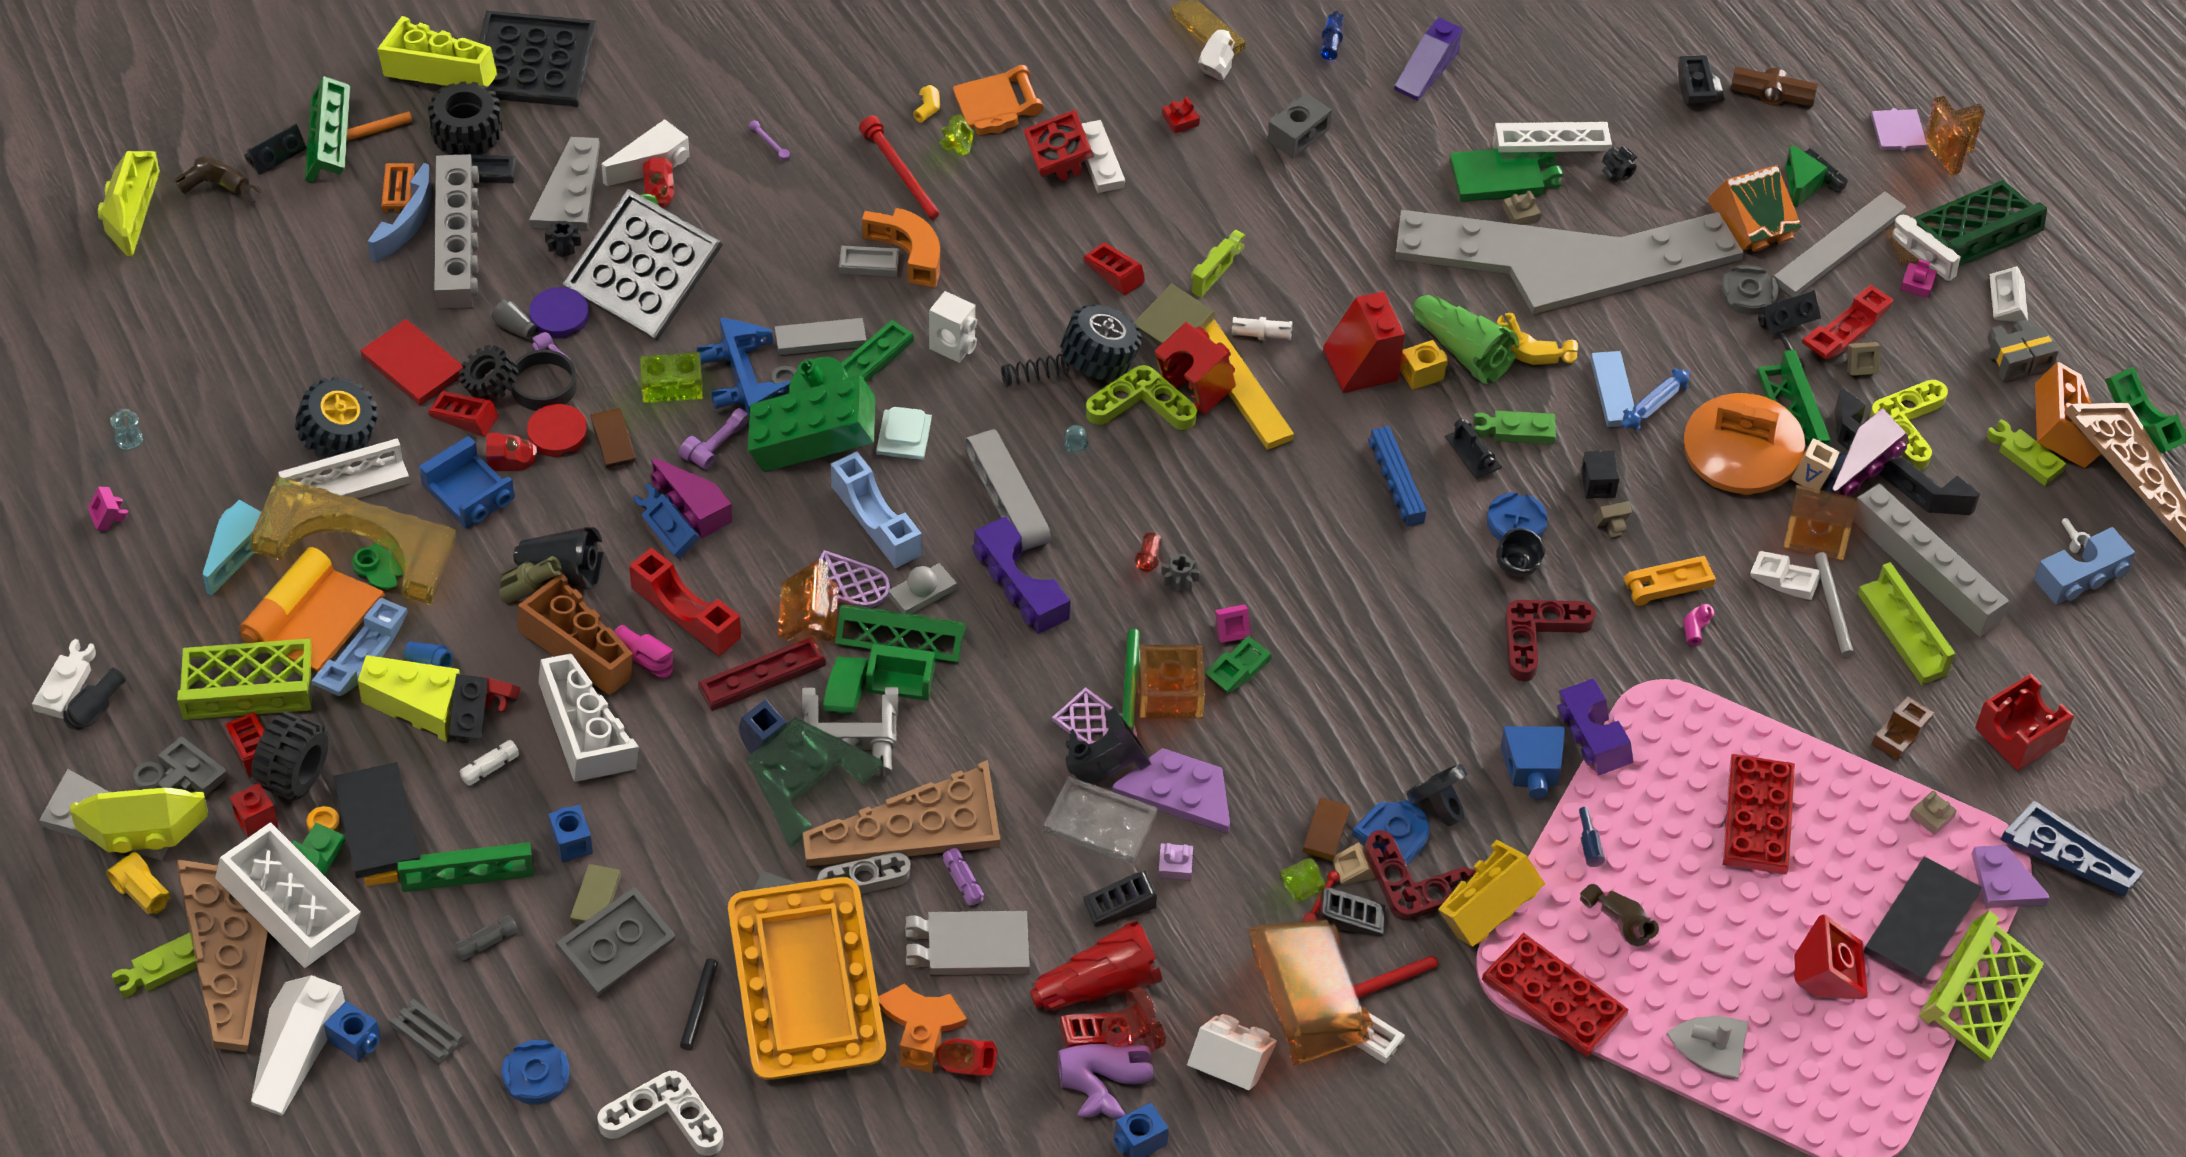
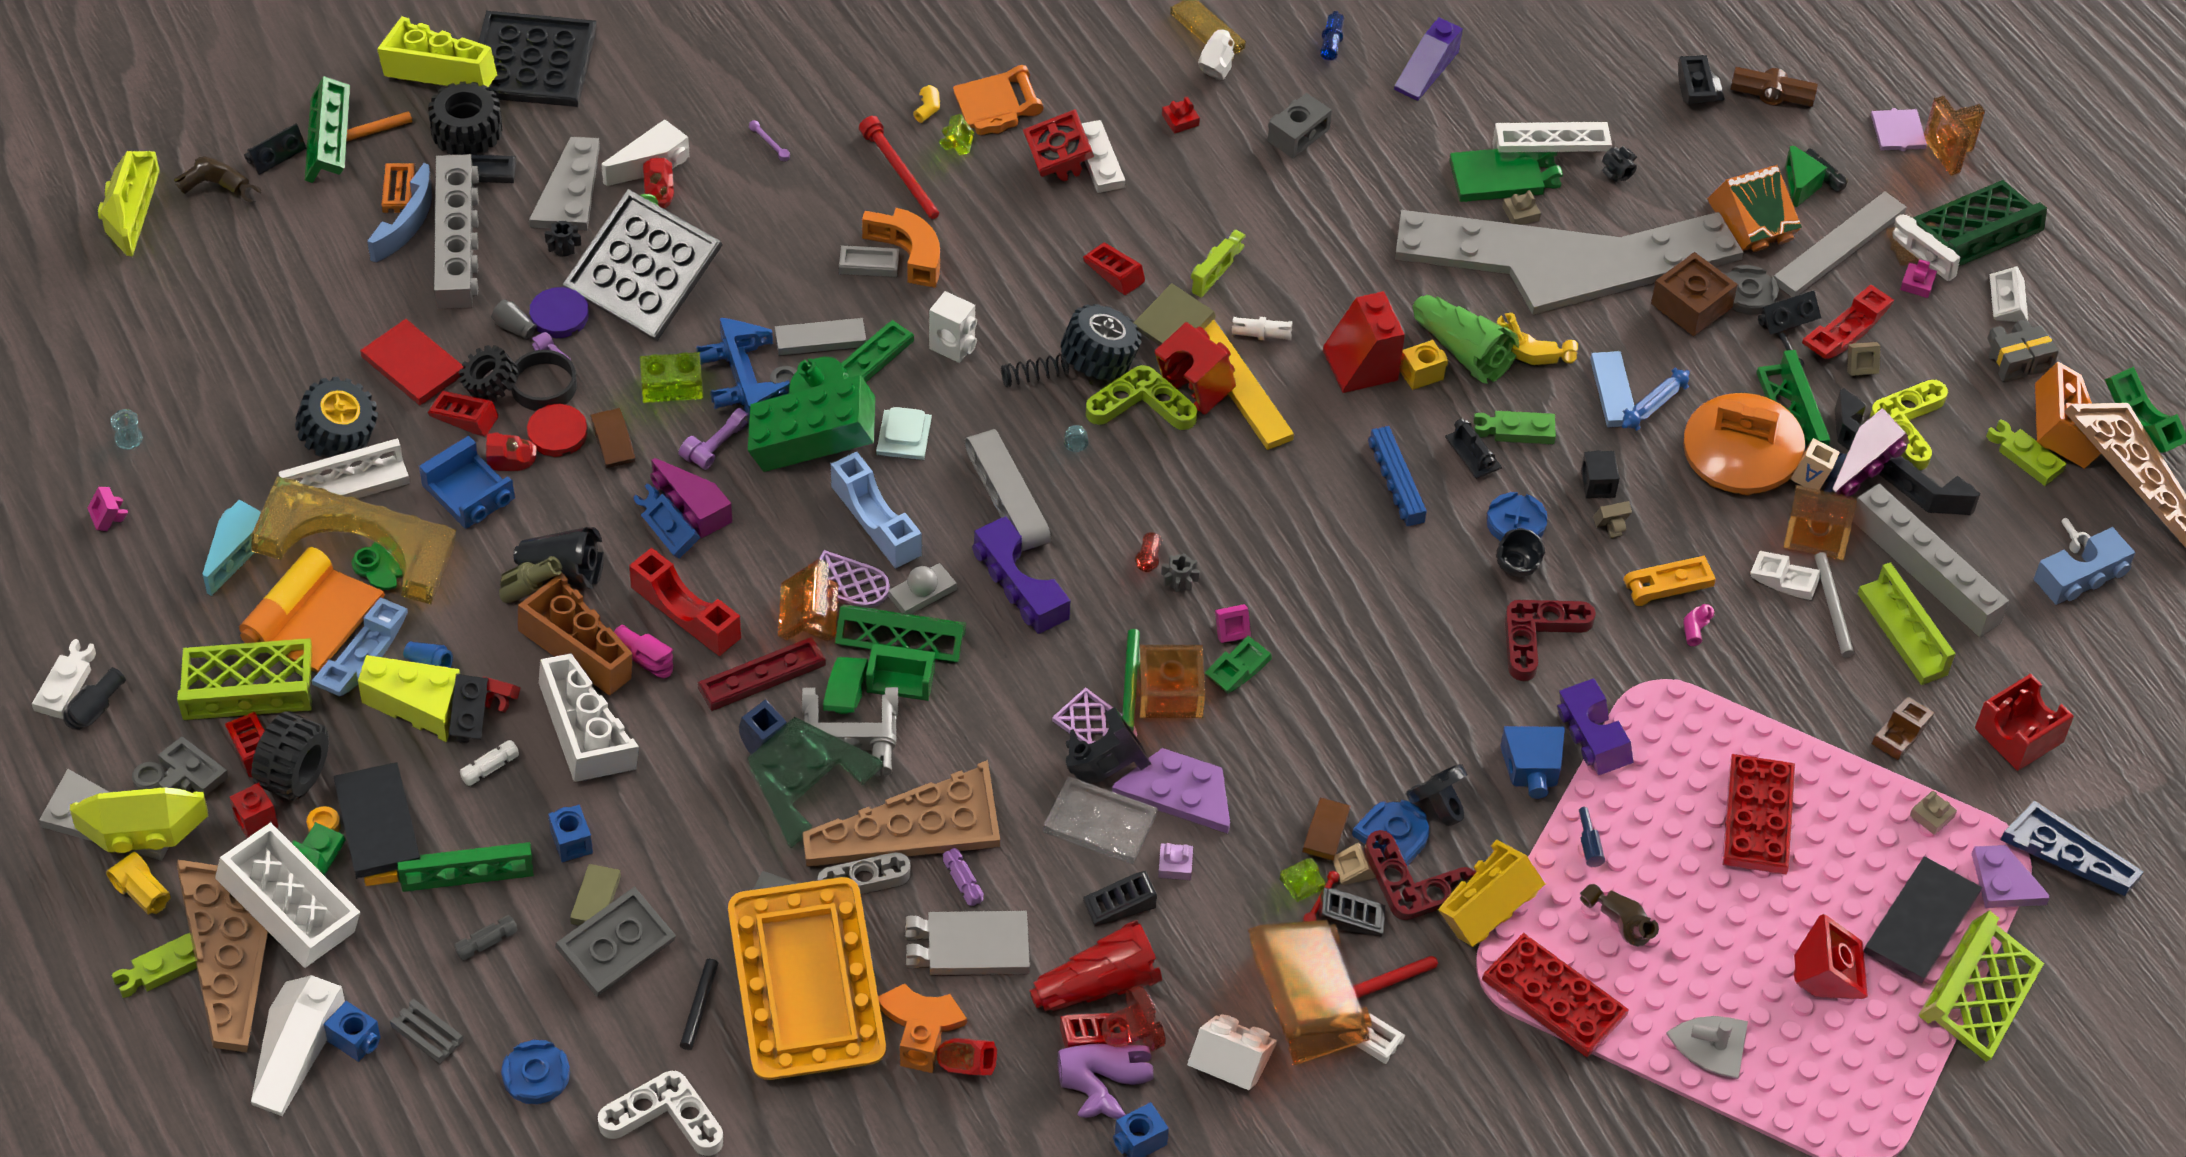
(1694, 294): none -> reddish brown container

